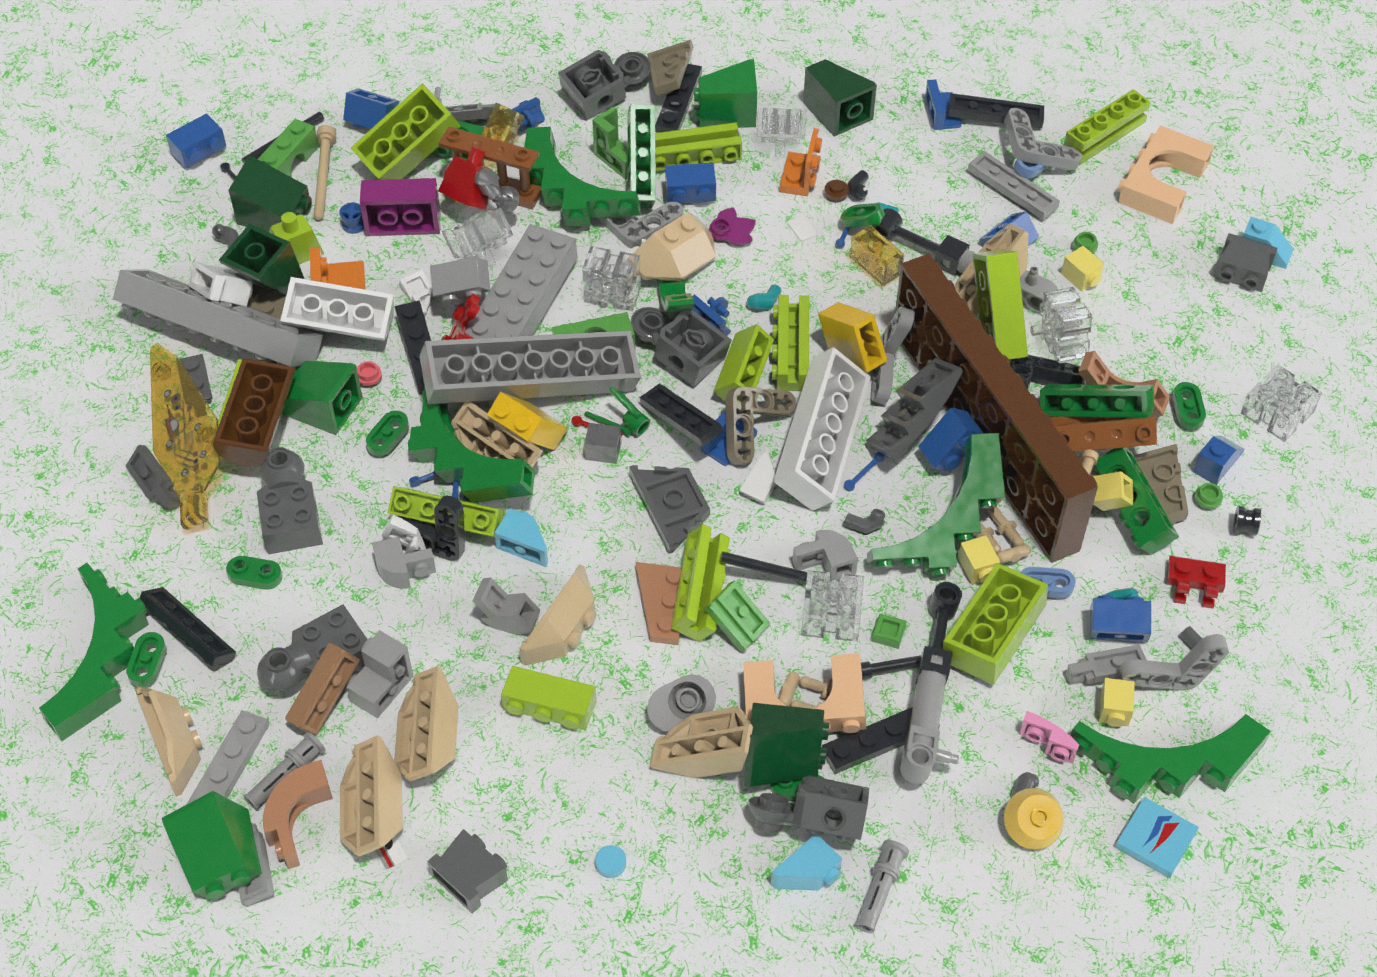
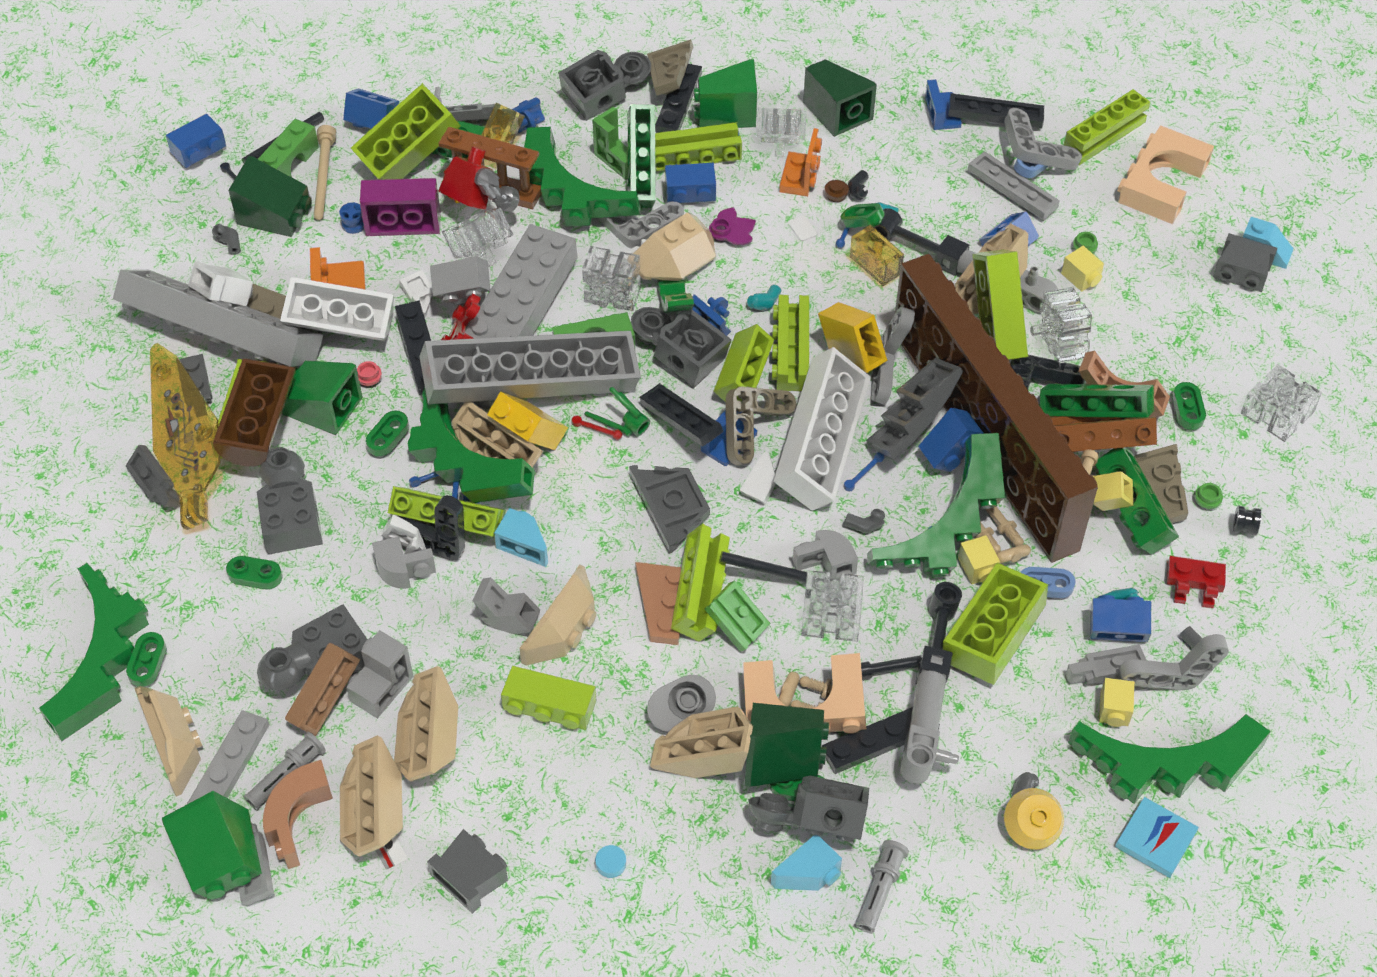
(187, 626): black plate -> none
(263, 258): dark green slope -> none
(298, 233): lime torso -> none
(602, 443): flat silver panel -> none
(889, 631): bright green tile -> none
(1059, 743): bright pink slope -> none
(1217, 458): blue slope -> none

